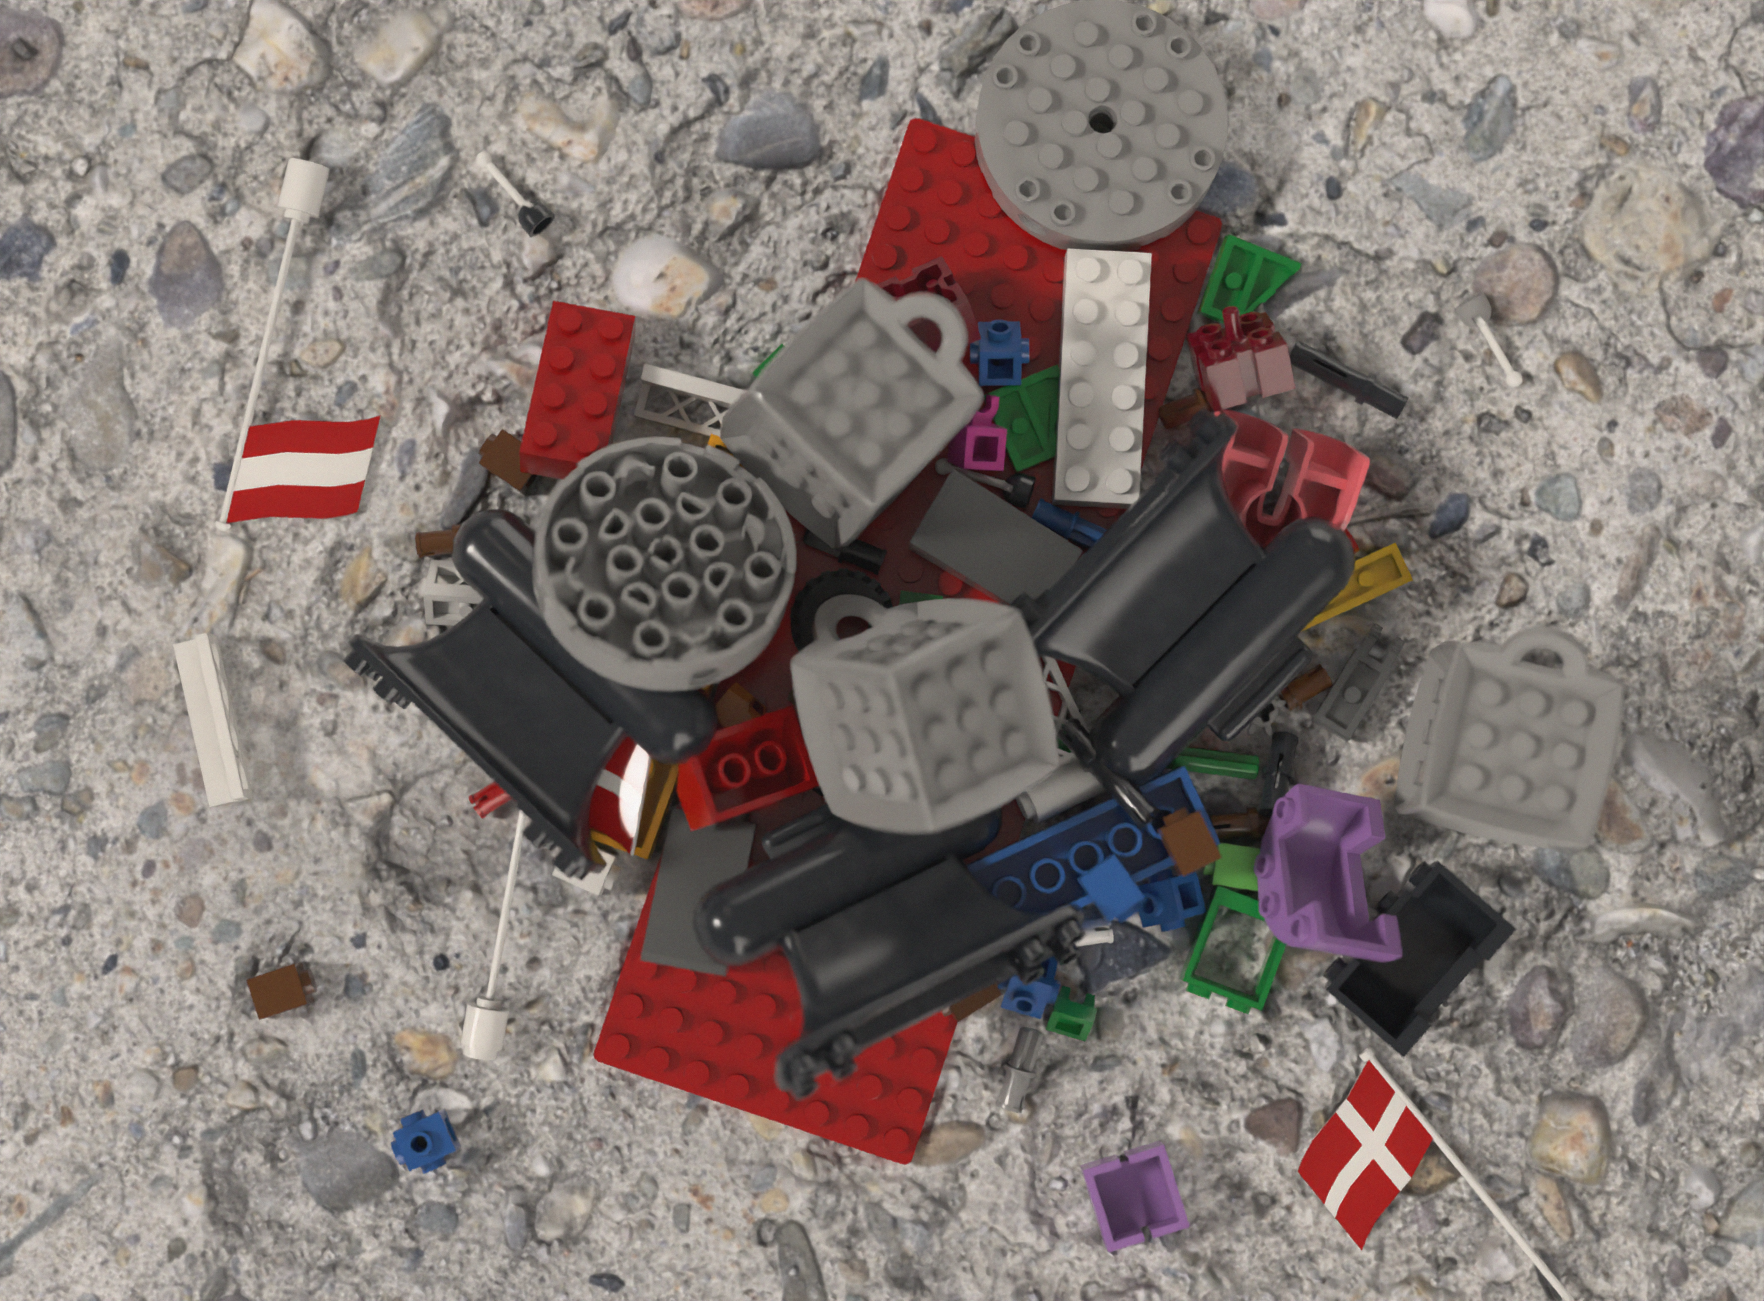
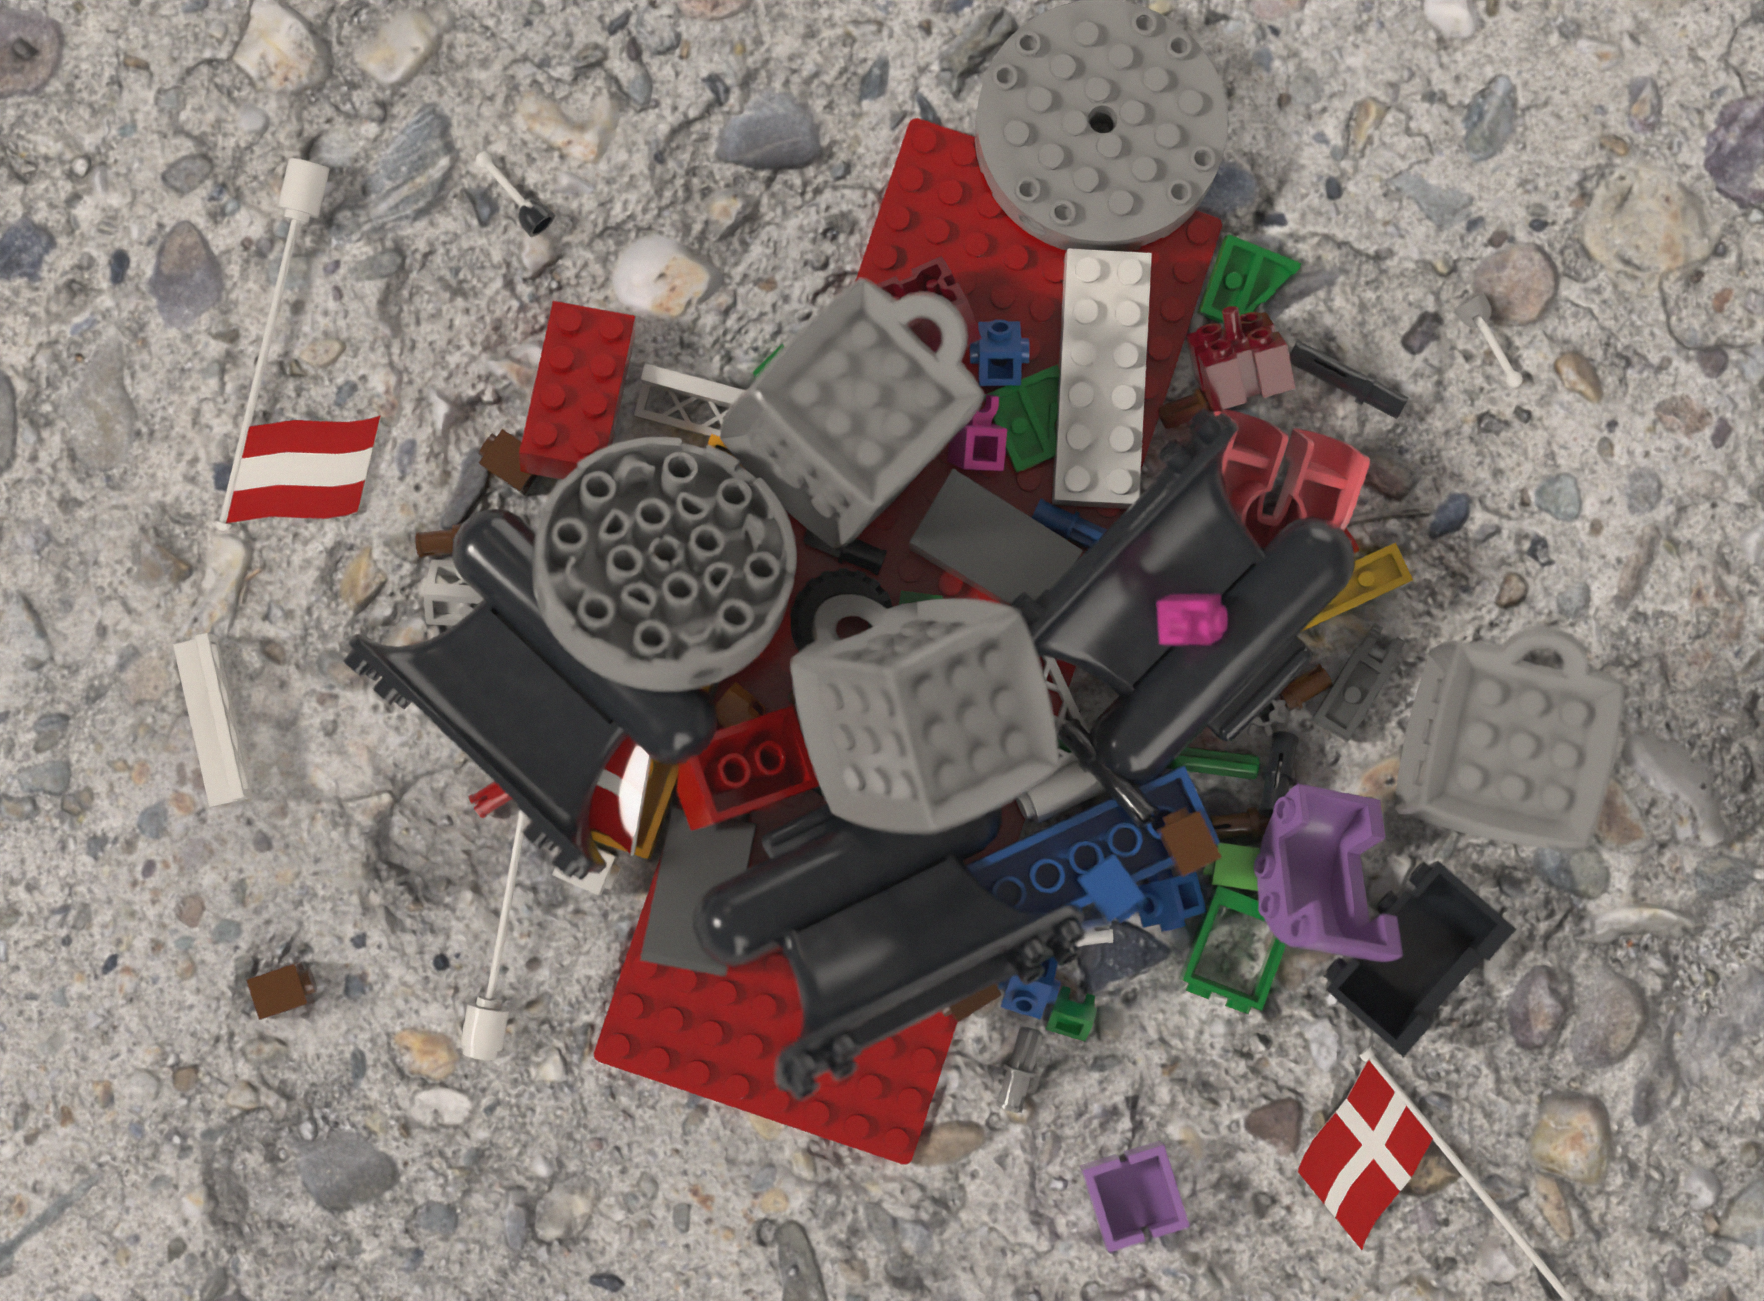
(439, 1136): blue brick -> none
(1016, 488): hinge -> none
(1191, 619): none -> dark pink brick

